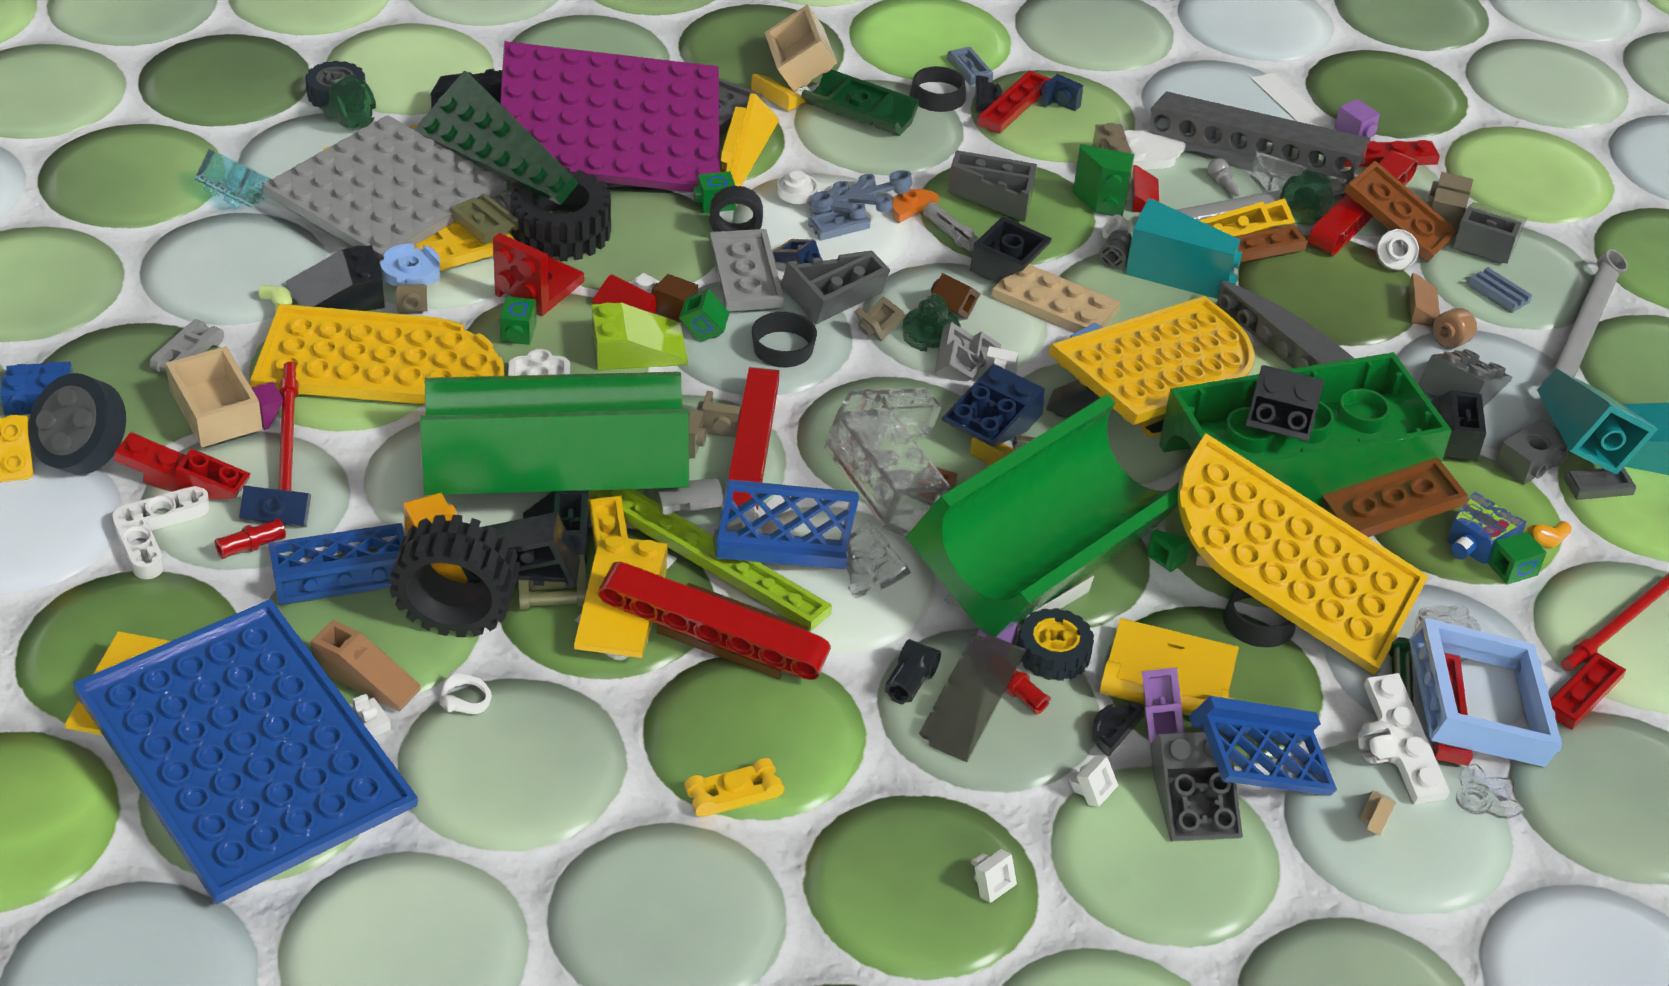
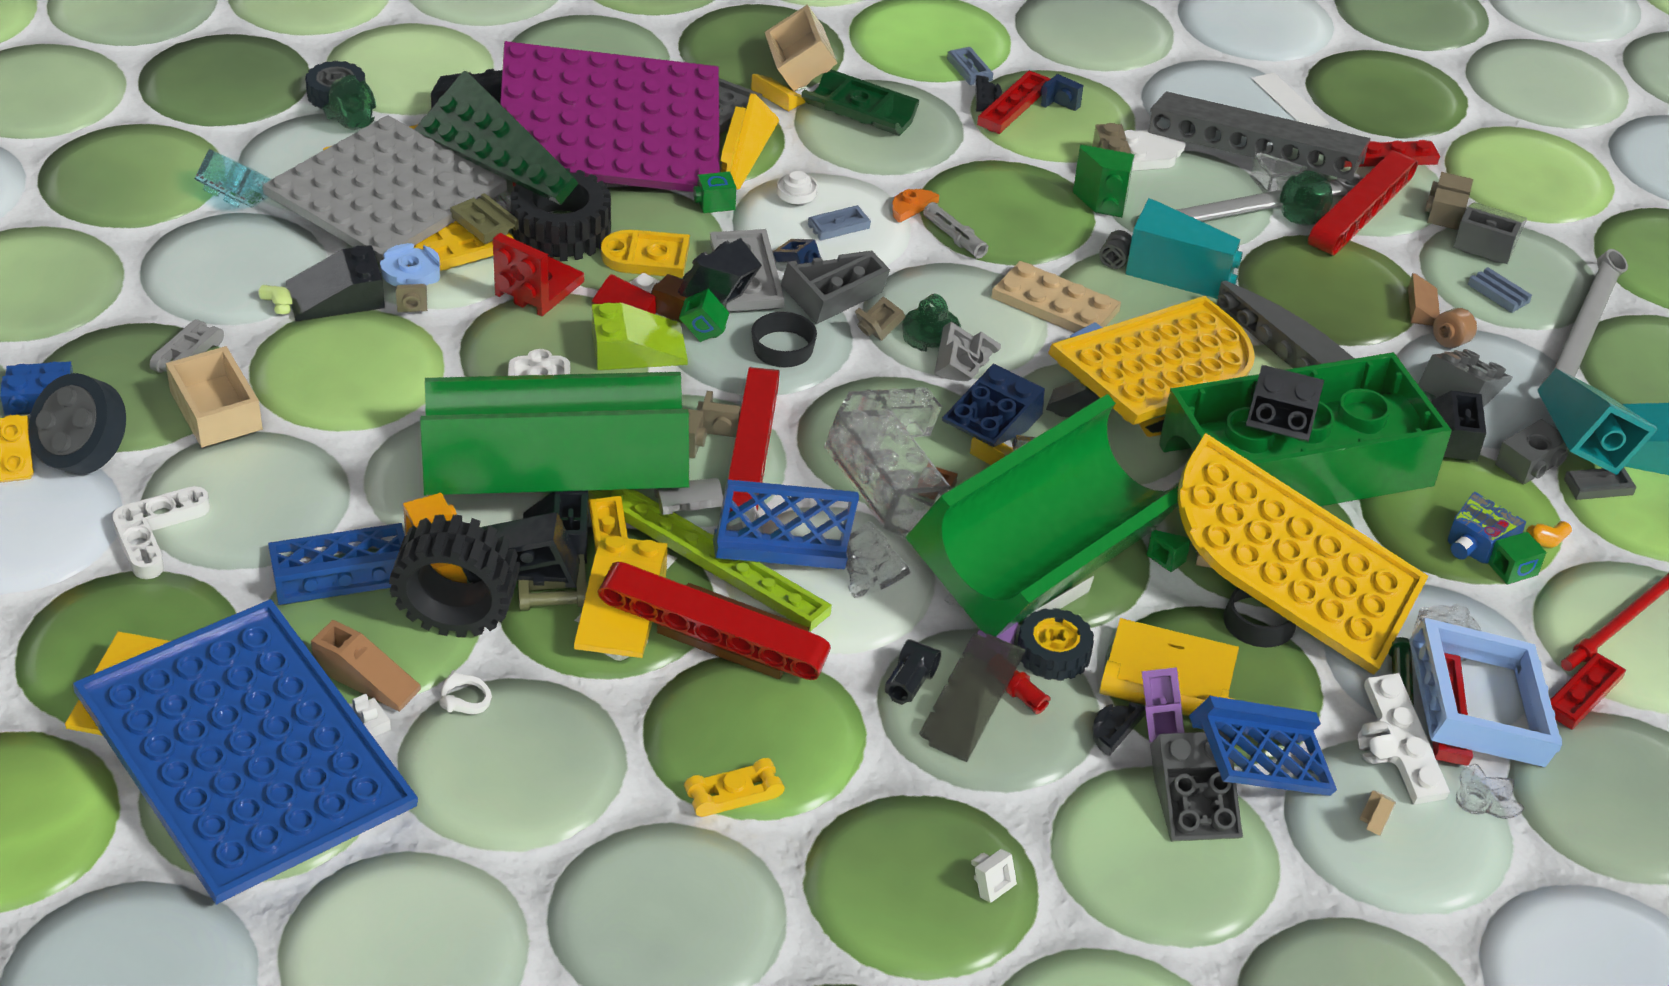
(176, 471): red slope -> none
(250, 538): red pin -> none
(269, 401): magenta slope -> none
(270, 504): dark blue plate -> none
(289, 391): red bar -> none
(370, 353): yellow plate -> none
(518, 320): green brick -> none
(646, 252): none -> yellow tile
(723, 272): none -> black slope
(735, 195): black tyre -> none
(860, 194): sand blue plant -> none
(937, 101): black tyre -> none
(958, 296): reddish brown brick -> none
(993, 182): dark grey wedge -> none
(1002, 358): white tile -> none
(1006, 249): black slope -> none
(1095, 781): white tile -> none
(1116, 222): white tile -> none
(1142, 187): red slope -> none
(1220, 171): light grey bar -> none
(1253, 218): yellow wedge -> none
(1271, 243): dark orange plate -> none
(1357, 119): medium lavender brick -> none
(1397, 250): white plate -> none
(1397, 498): dark orange plate -> none
(1400, 209): dark orange plate -> none

